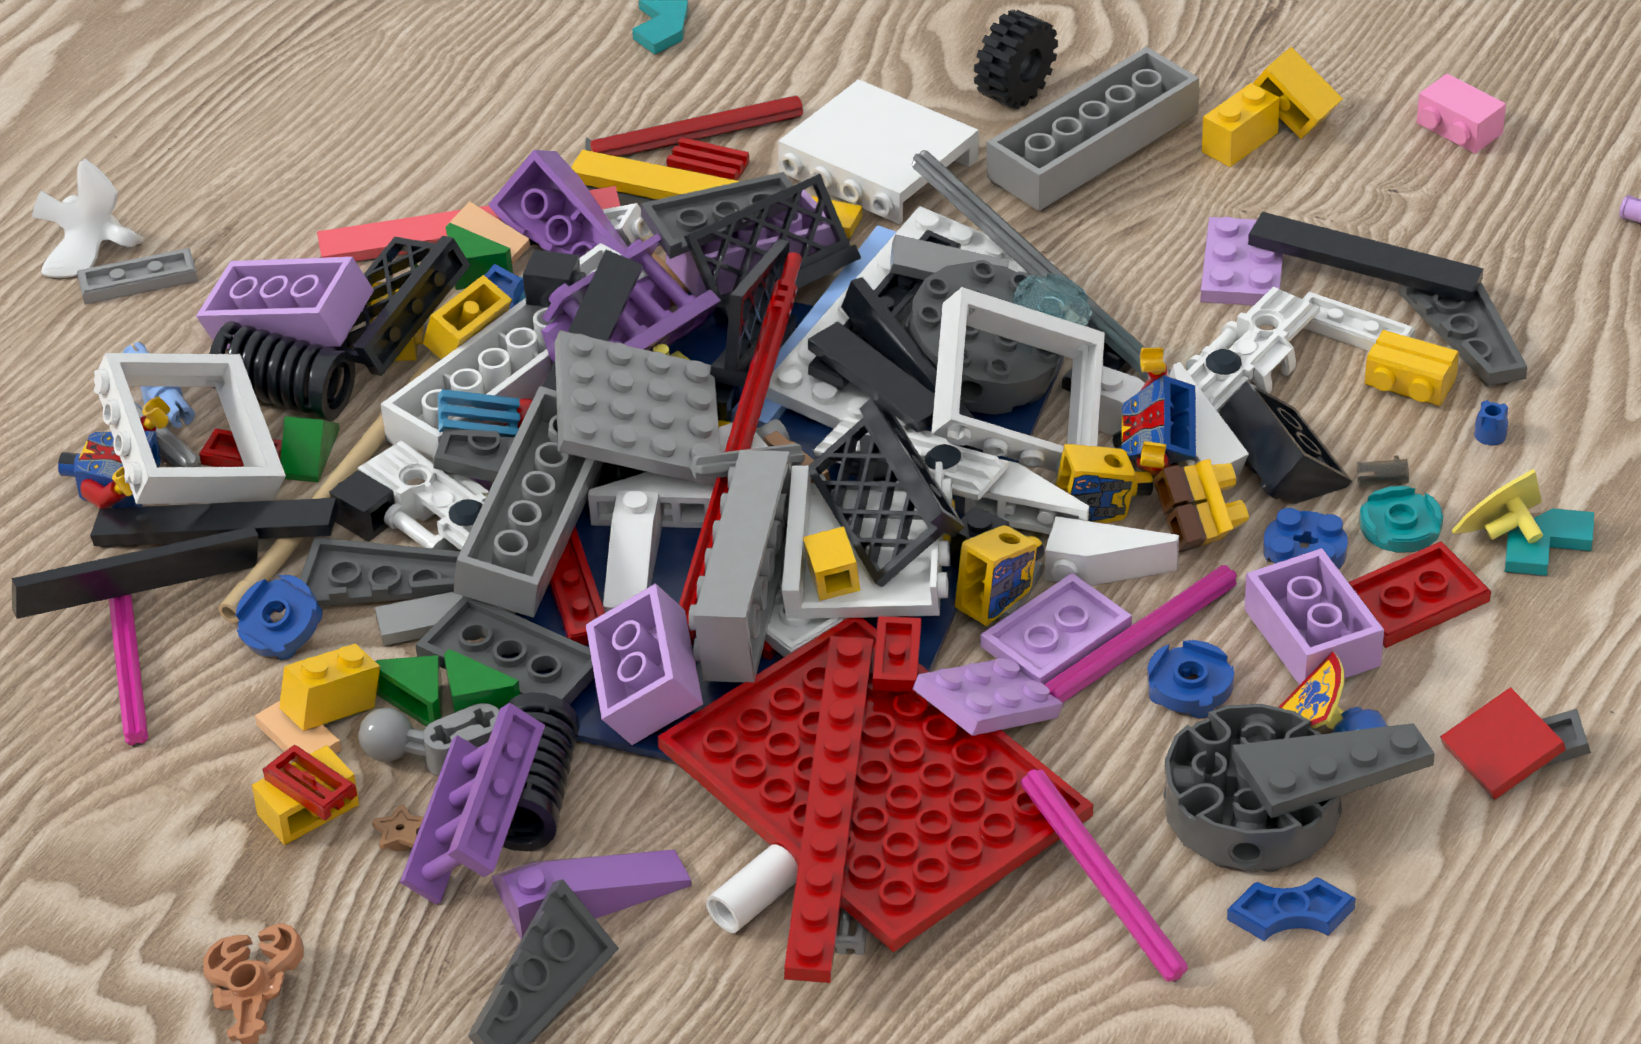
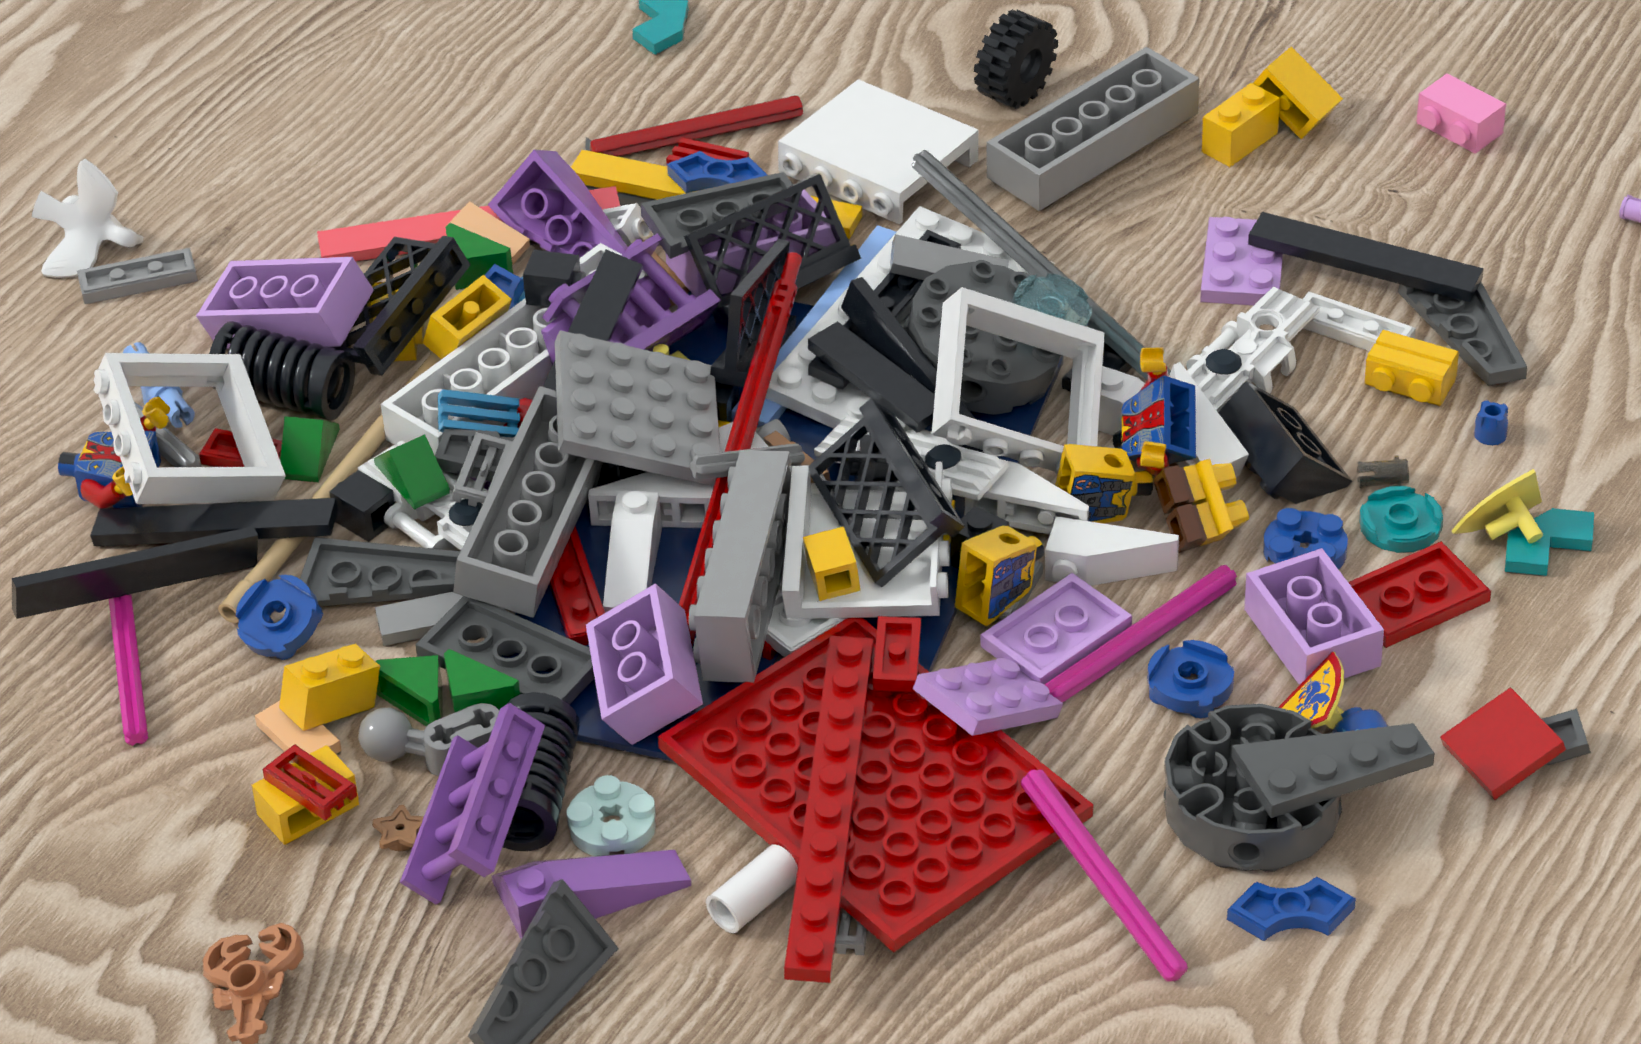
(414, 472): none -> green slope
(476, 494): none -> light grey tile
(605, 799): none -> light aqua plate
(704, 172): none -> blue tile

